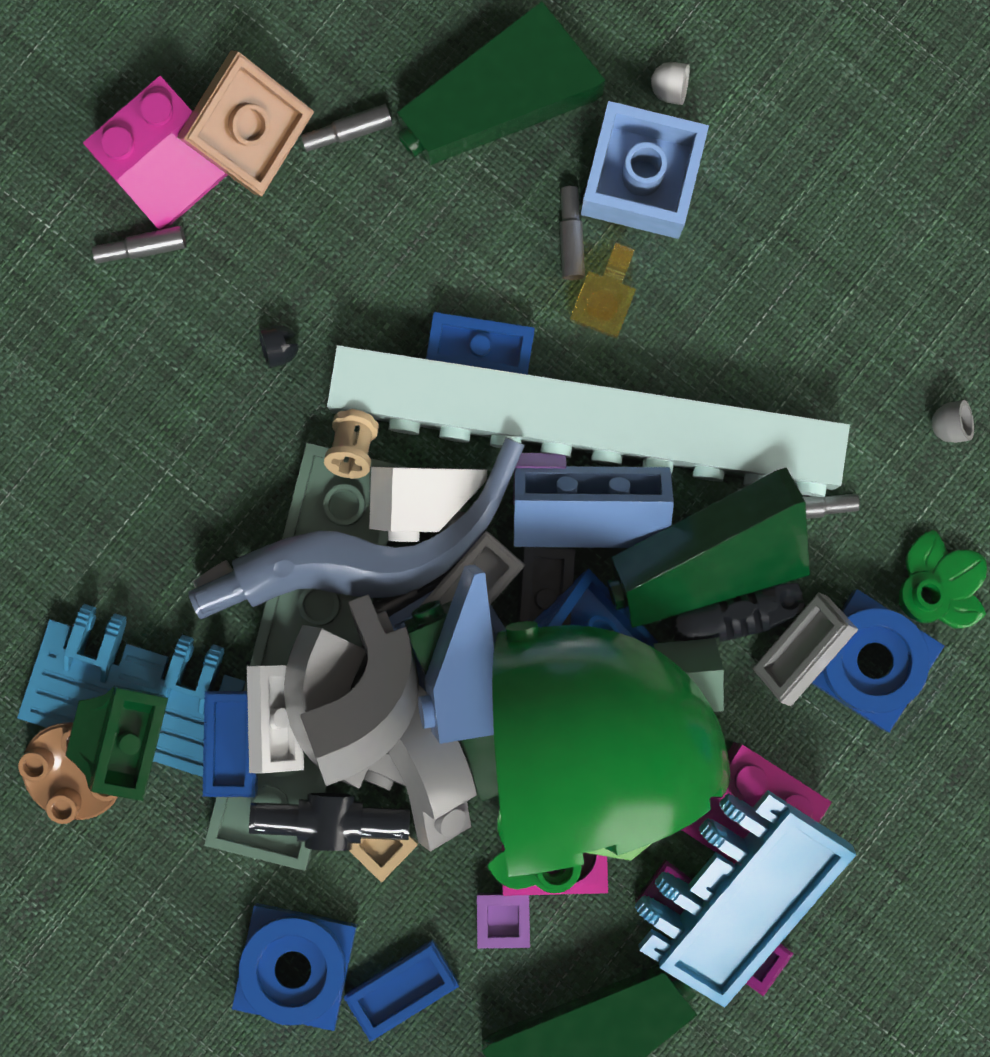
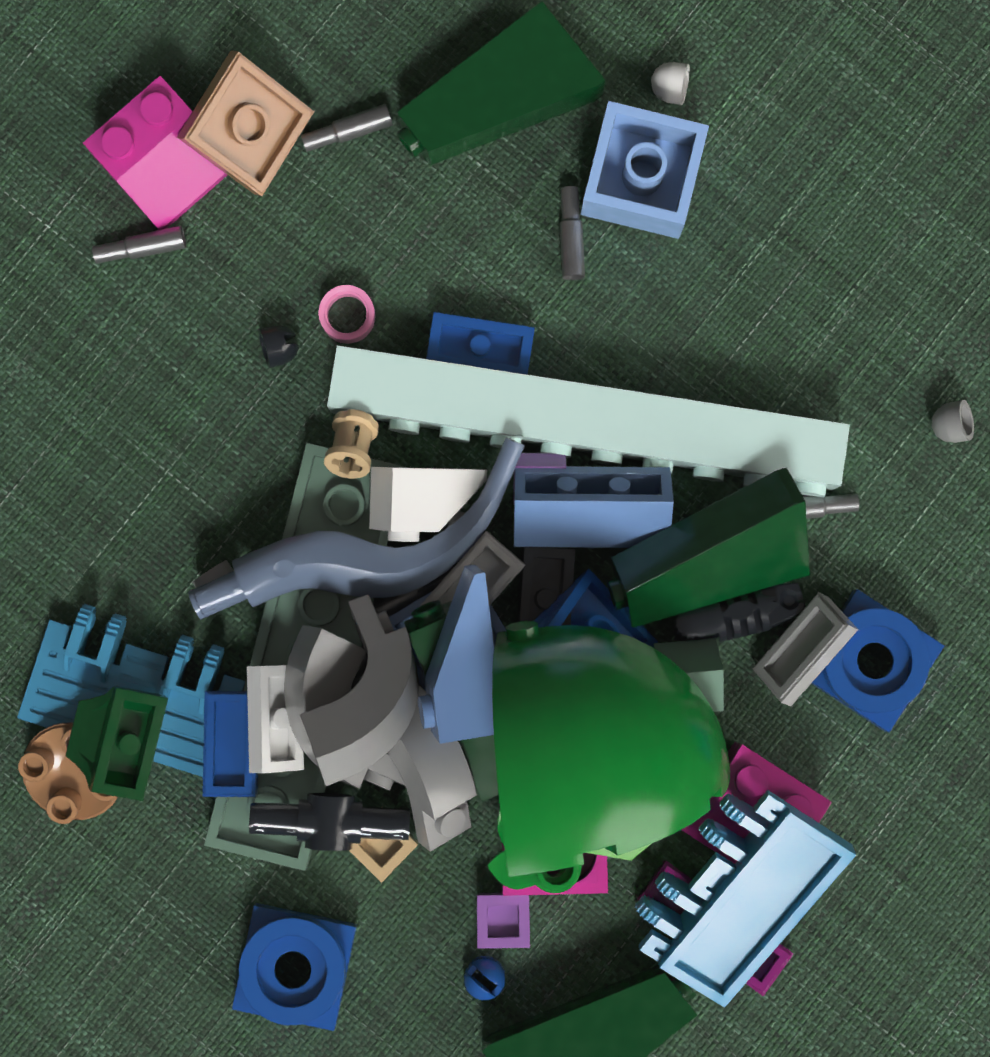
(340, 292): none -> bright pink piece
(401, 990): blue tile -> none
(491, 970): none -> blue hinge
(604, 298): clear yellow plate -> none
(949, 580): green plate -> none

